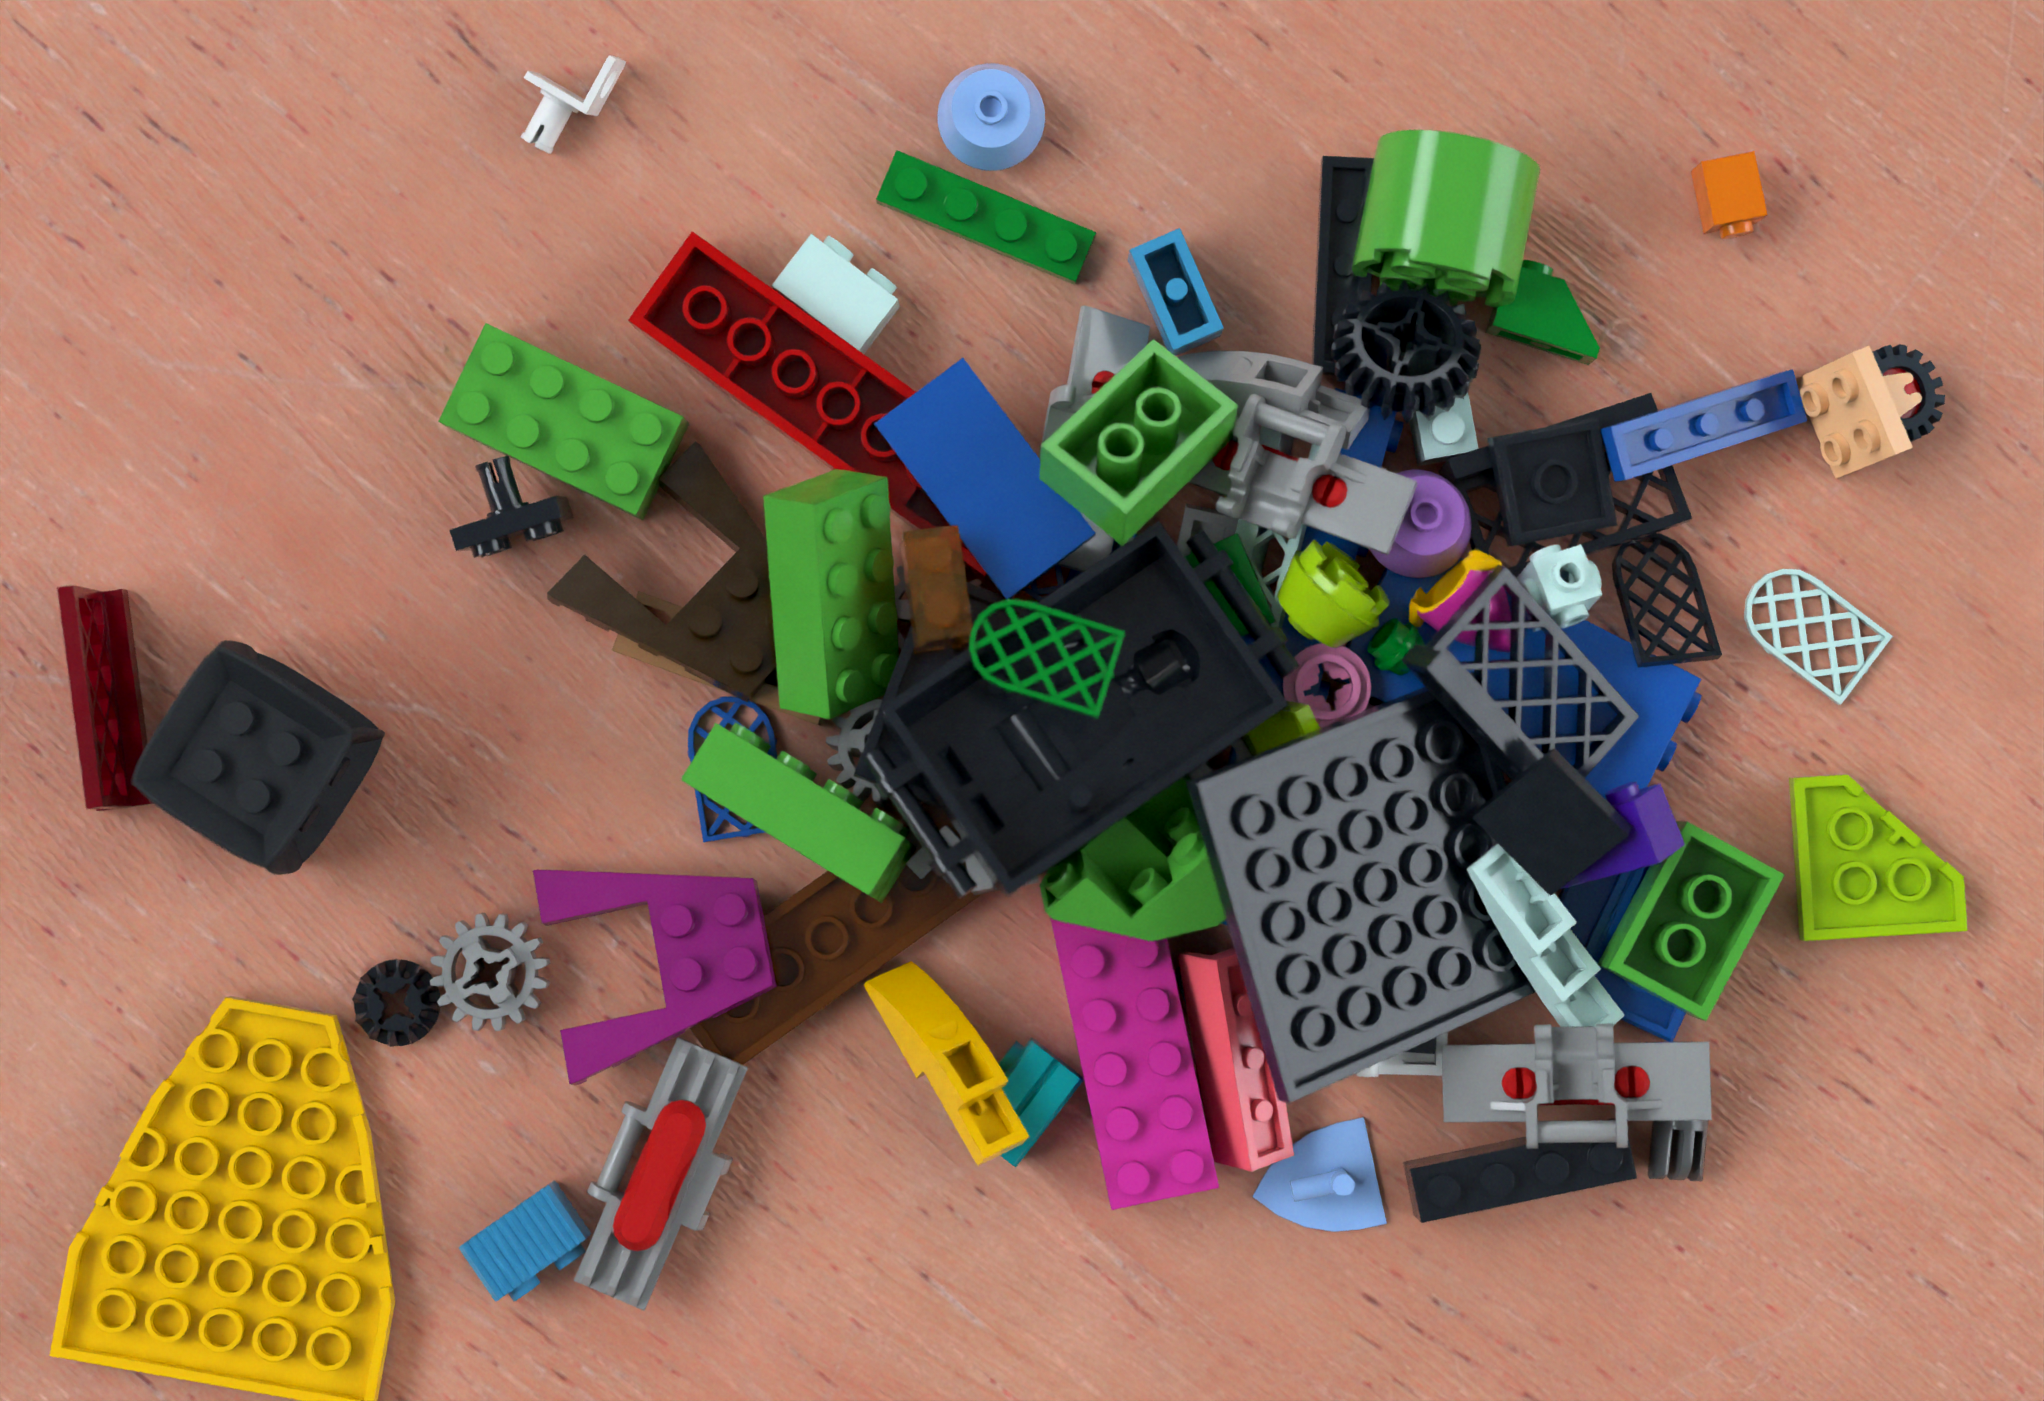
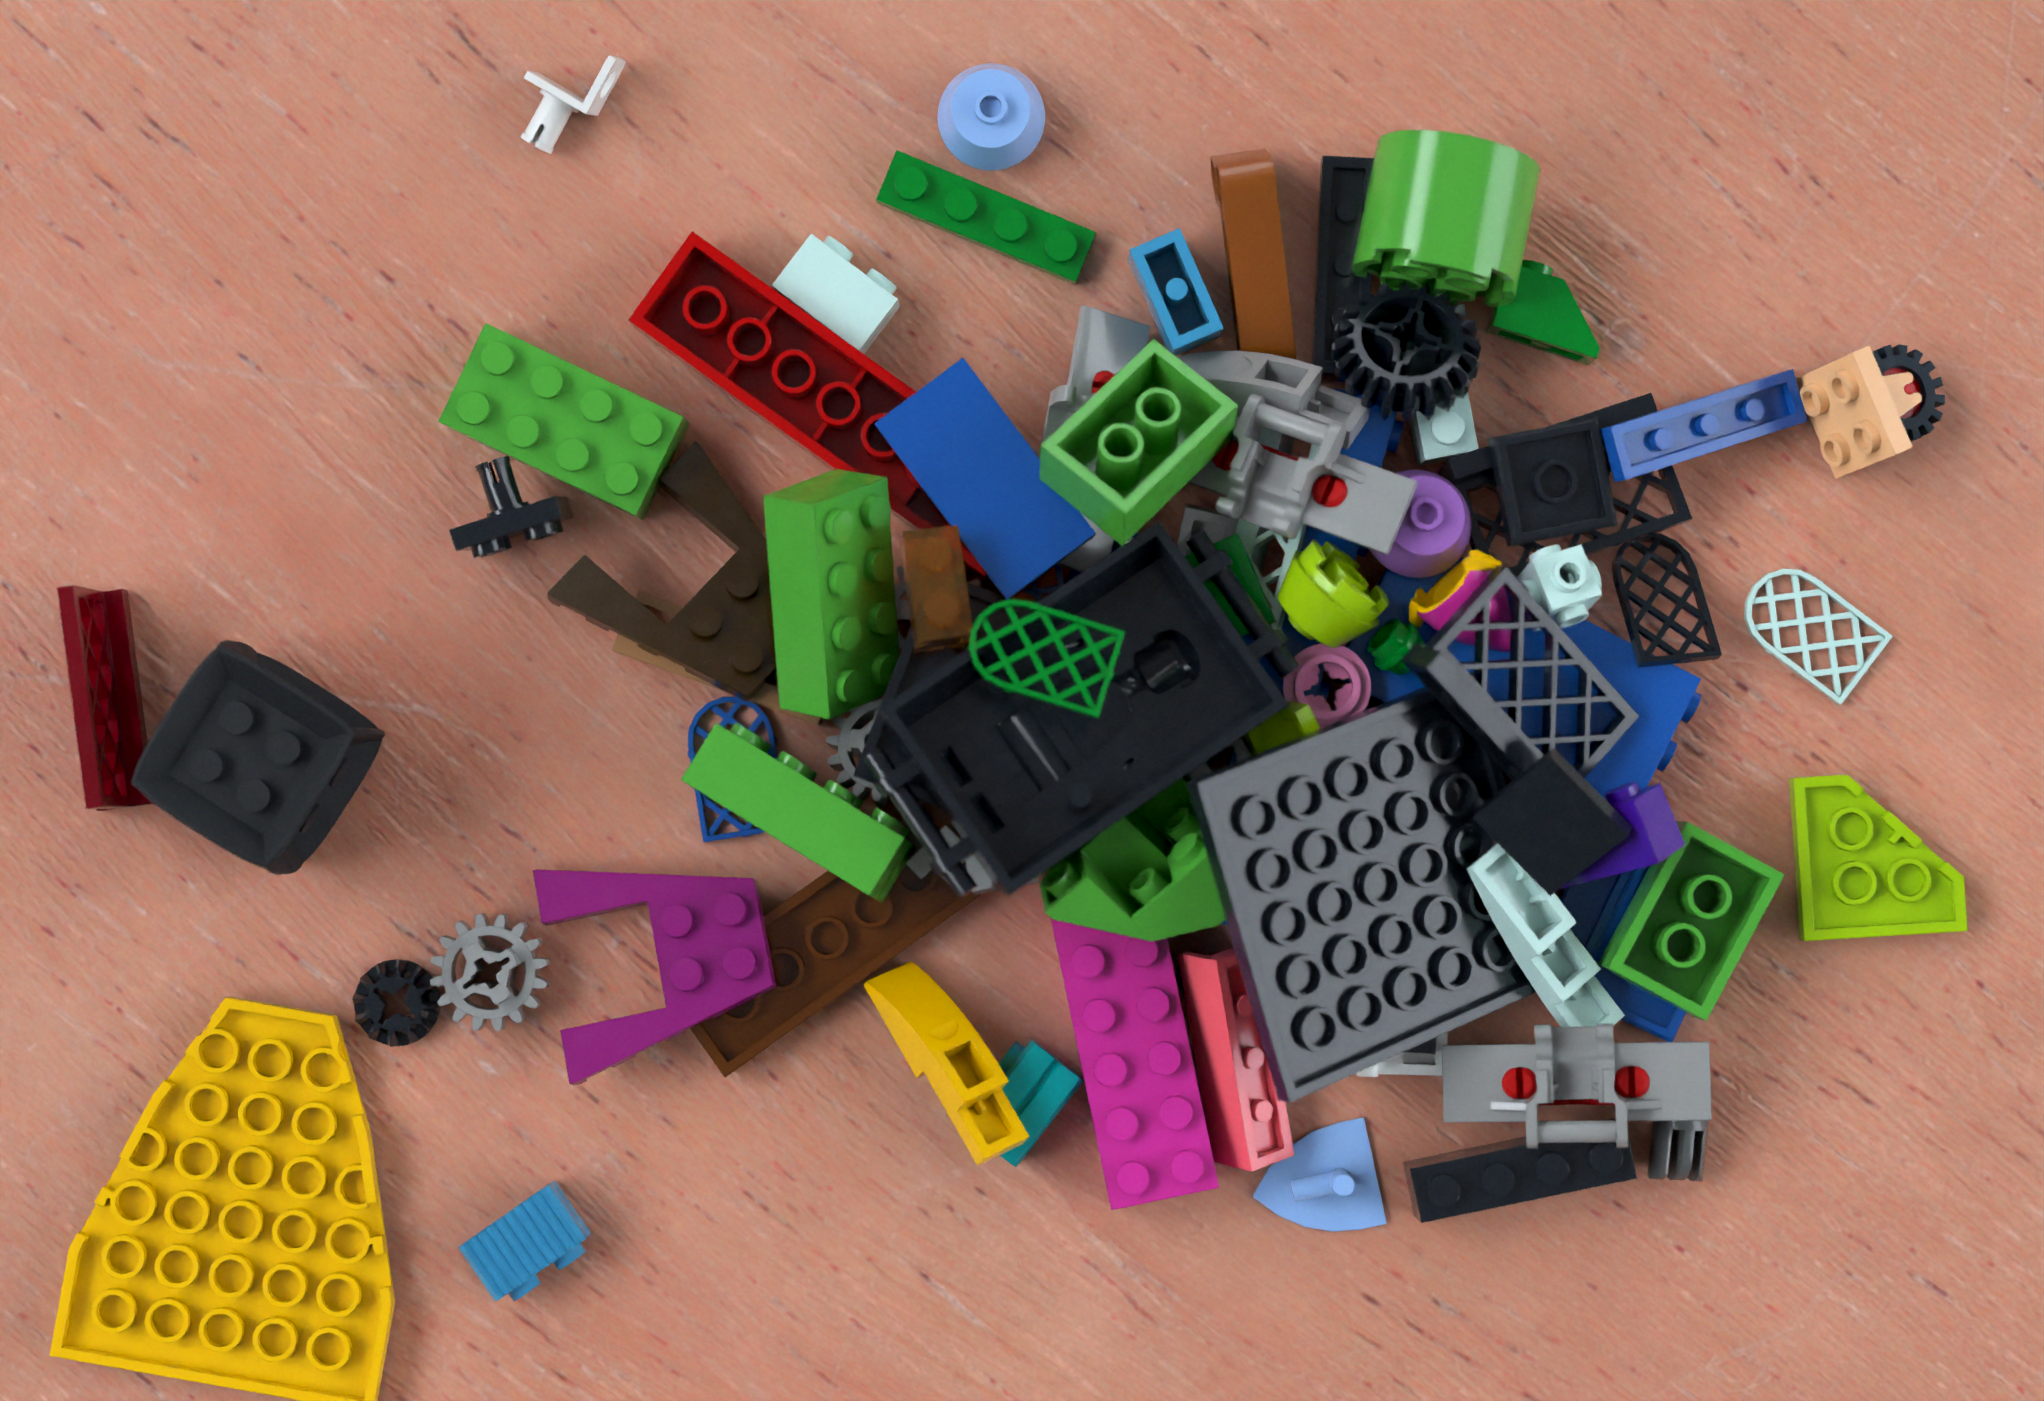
(670, 1177): light grey piece -> none
(1254, 251): none -> dark orange beam
(1729, 195): orange brick -> none

